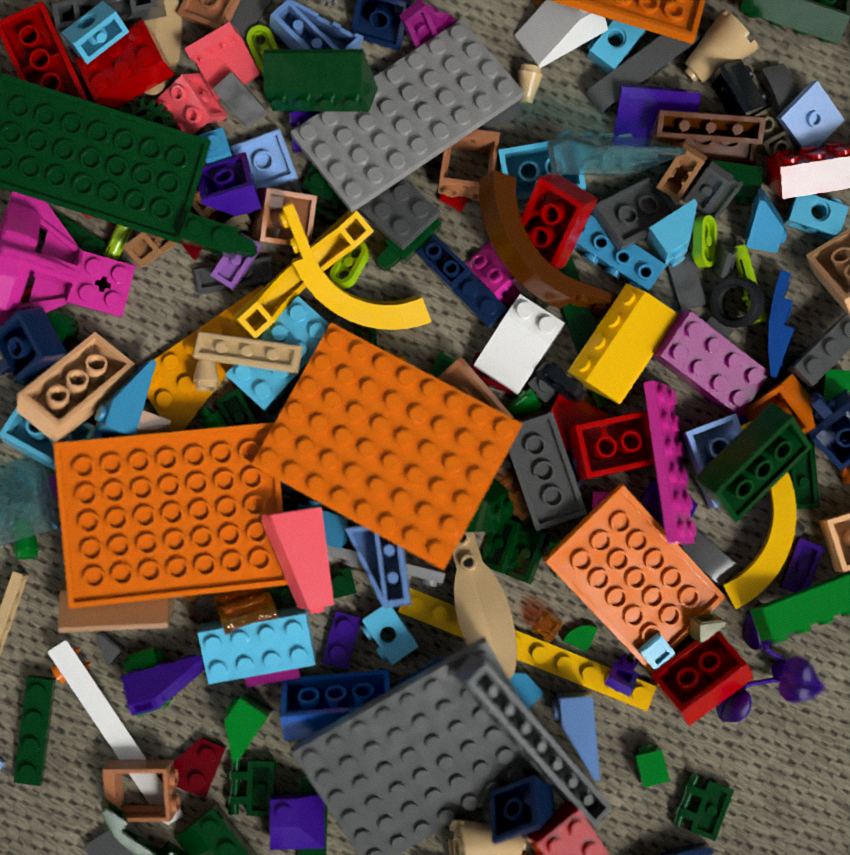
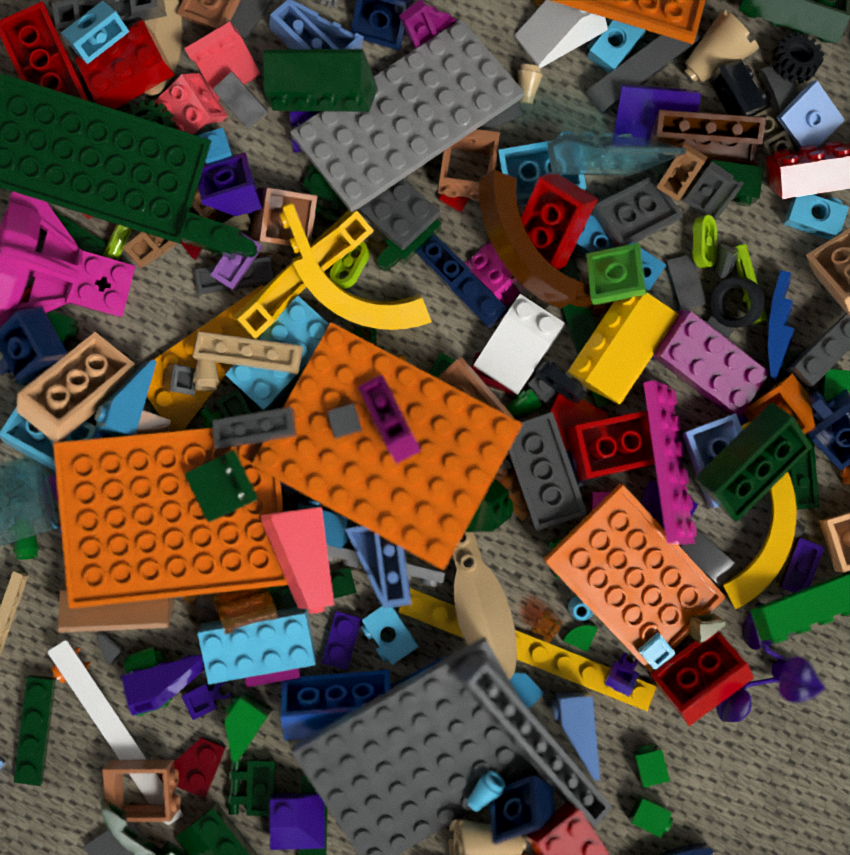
(179, 379): none -> dark grey slope
(202, 699): none -> dark purple plate
(221, 486): none -> dark green bracket
(254, 428): none -> dark grey plate
(256, 49): lime plate -> none
(268, 159): light blue plate -> none
(344, 421): none -> dark grey tile
(389, 419): none -> magenta slope
(486, 790): none -> medium azure cone
(515, 550): dark green slope -> none
(574, 603): none -> medium azure cone
(616, 273): none -> bright green plate
(651, 816): none -> green brick
(672, 235): medium azure slope -> none
(710, 809): dark green plate -> none
(765, 225): dark azure slope -> none
(805, 49): none -> black tyre

